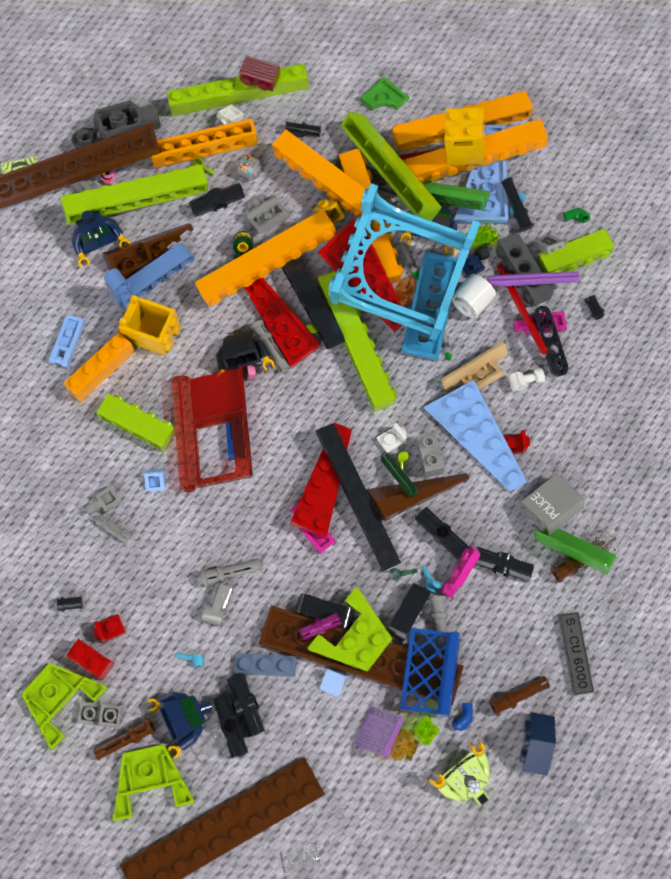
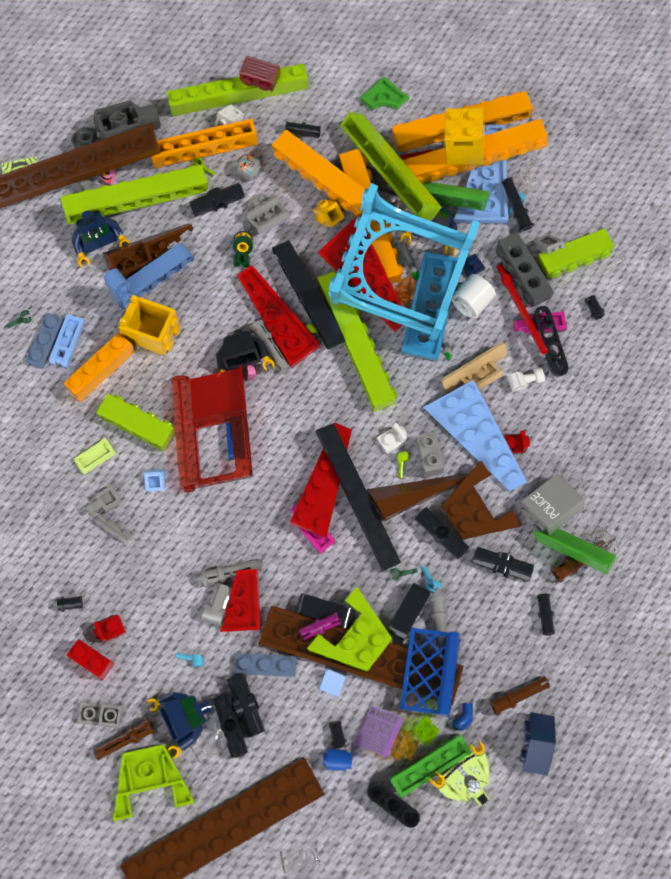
(20, 320): none -> clear green hand
(45, 341): none -> sand blue plate
(51, 692): lime wing -> none
(94, 456): none -> yellowish green tile
(244, 603): none -> red wing
(266, 258): light orange brick -> none
(337, 735): none -> black pin
(337, 759): none -> blue brick
(399, 475): dark green axle -> none
(403, 808): none -> black beam
(434, 761): none -> bright green panel
(461, 571): dark pink hinge -> none
(468, 511): none -> reddish brown wing
(482, 252): black piece -> none
(485, 236): clear neon green bracket -> none
(534, 278): medium lavender axle -> none
(546, 614): none -> black pin
(576, 653): dark grey tile -> none
(577, 214): green arm -> none

